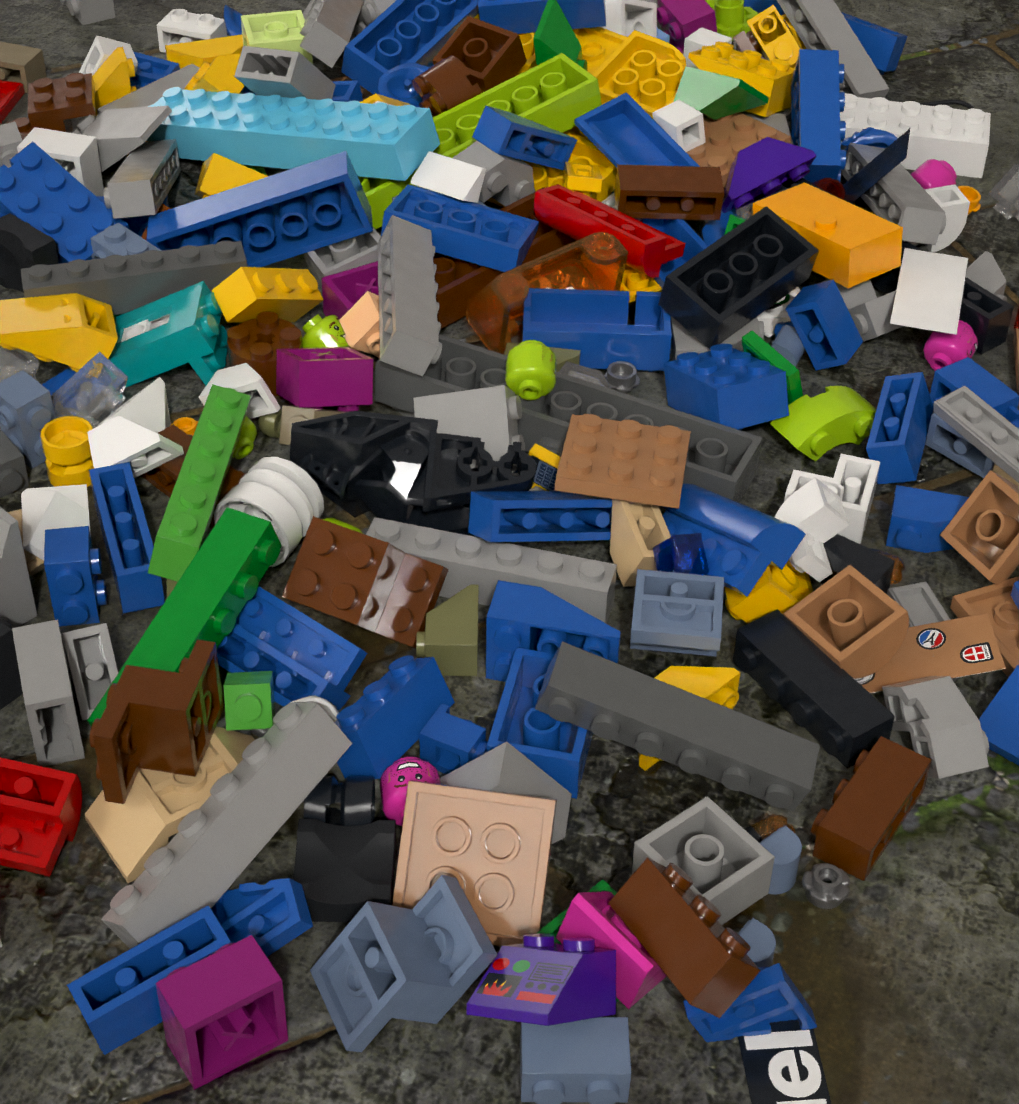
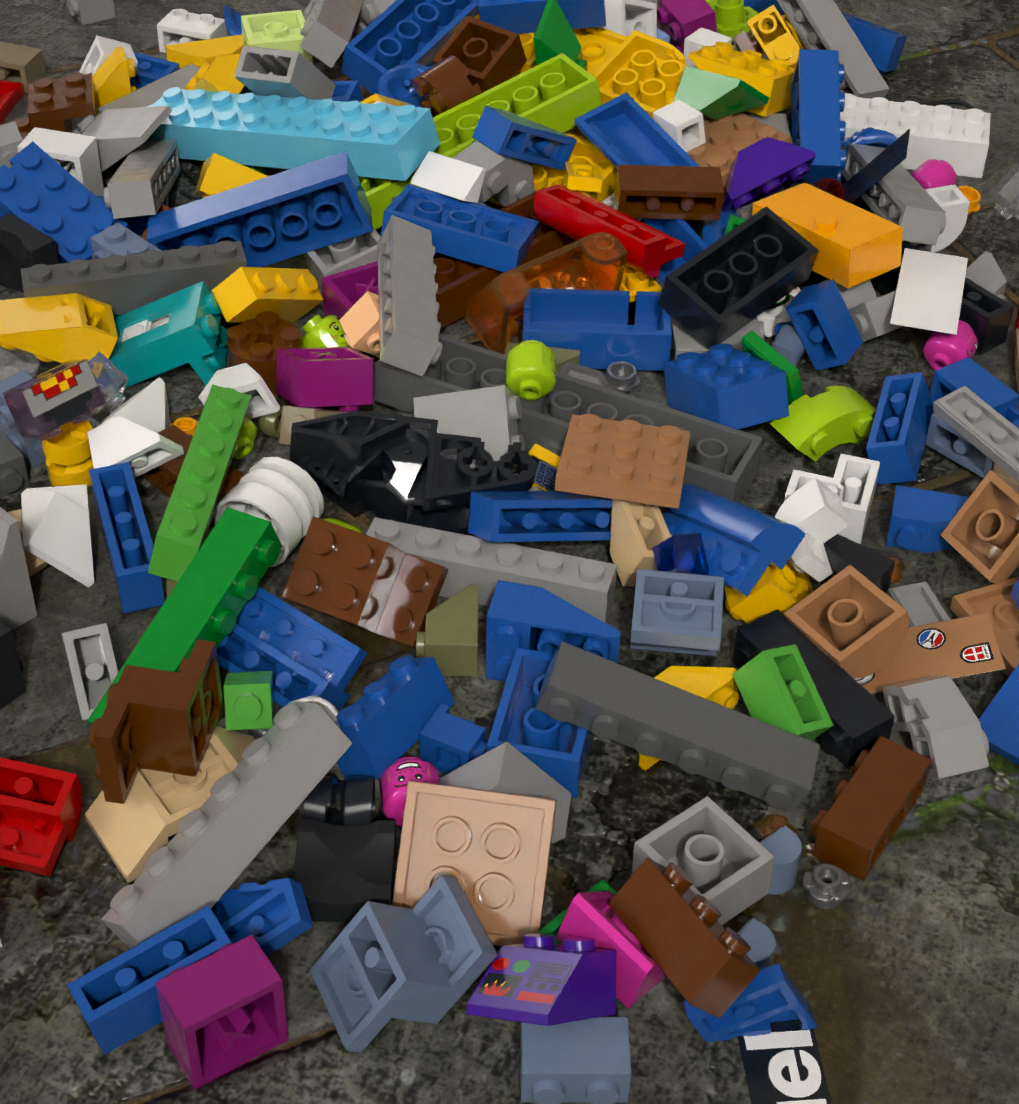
(48, 693): light grey brick -> none
(54, 399): none -> brick
(72, 576): blue brick -> none
(783, 693): none -> bright green brick

